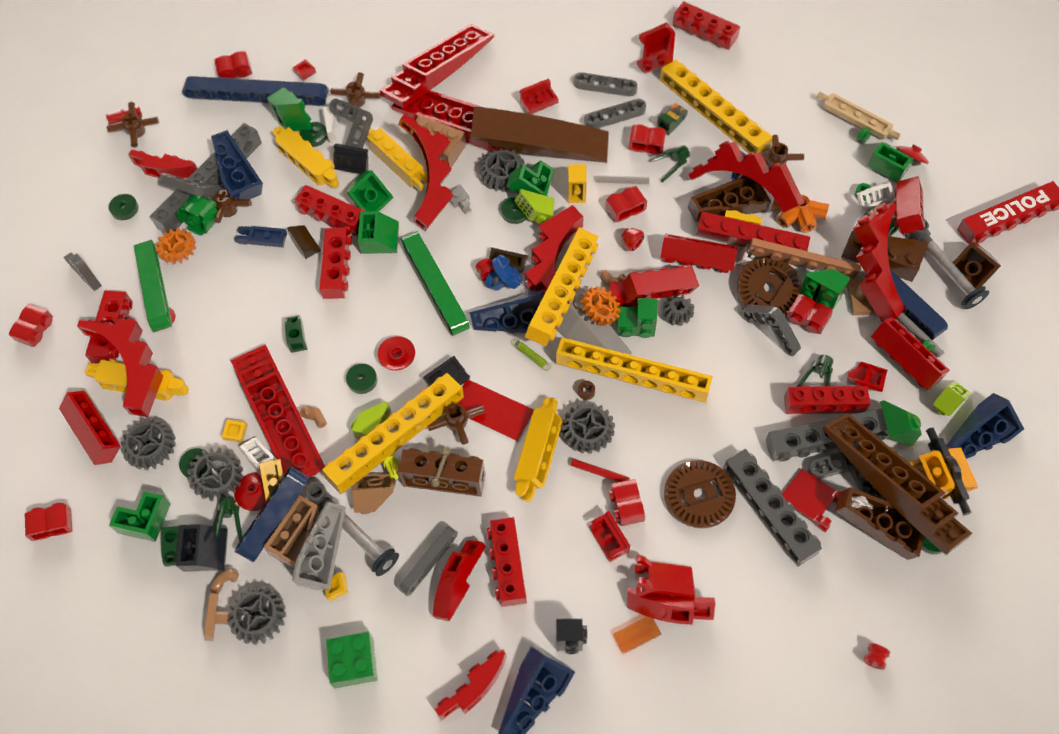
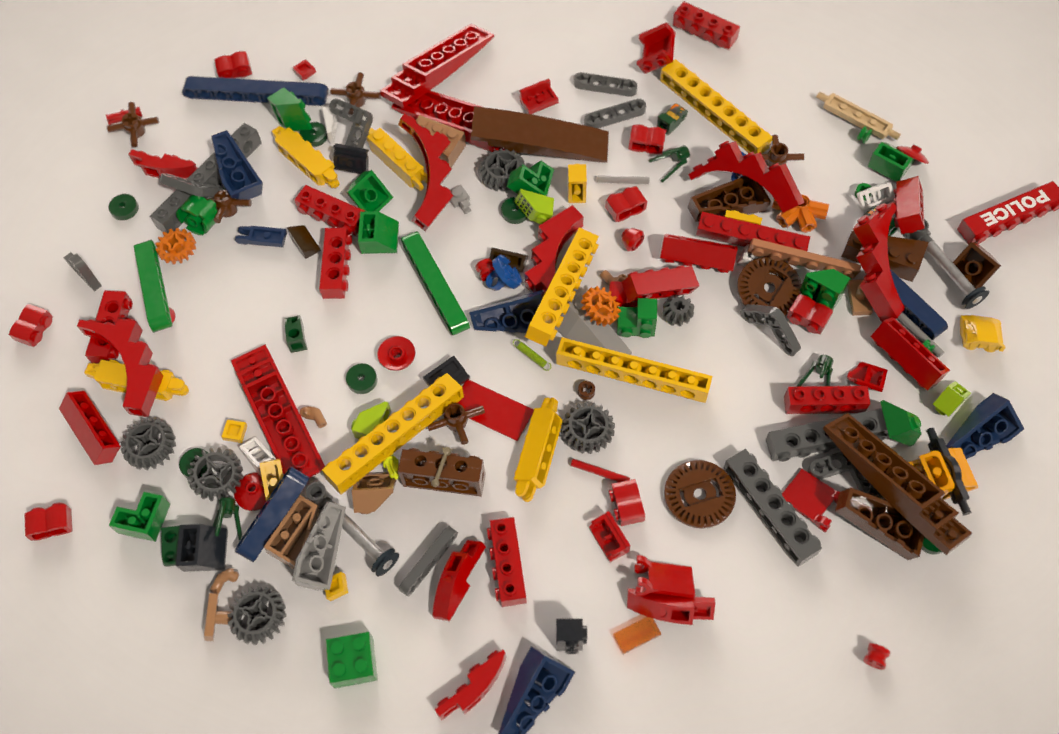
(981, 333): none -> yellow slope

